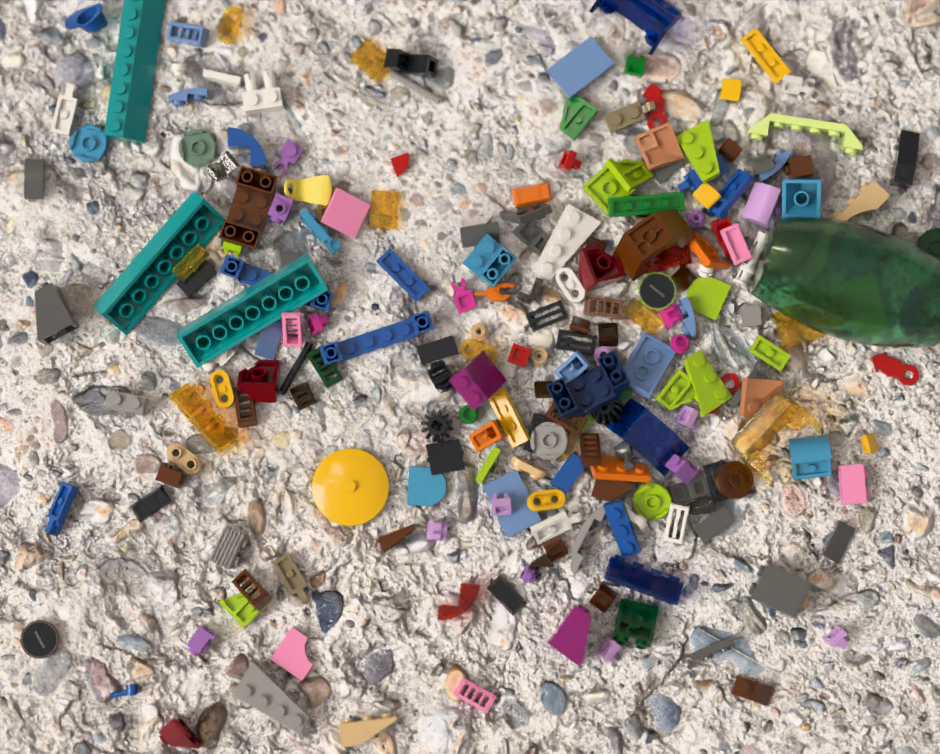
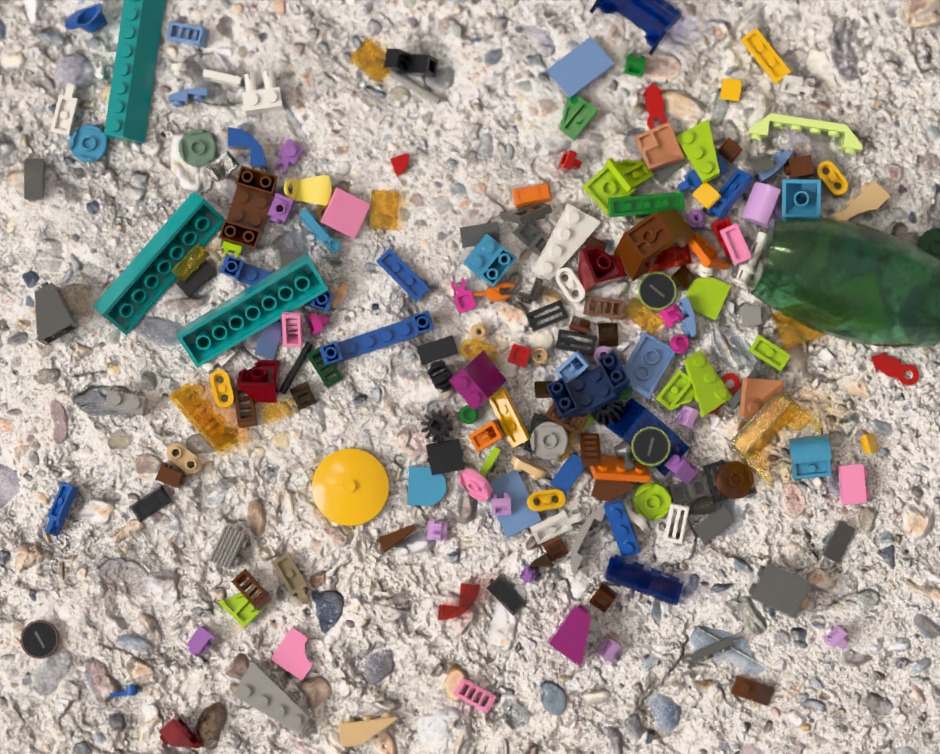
(231, 26): clear yellow plate -> none
(273, 412): none -> clear yellow plate
(476, 484): none -> bright pink tile
(628, 115): dark tan plate -> none
(635, 624): dark green plate -> none
(650, 446): none -> black tile
(832, 178): none -> yellow plate
(905, 159): black slope -> none

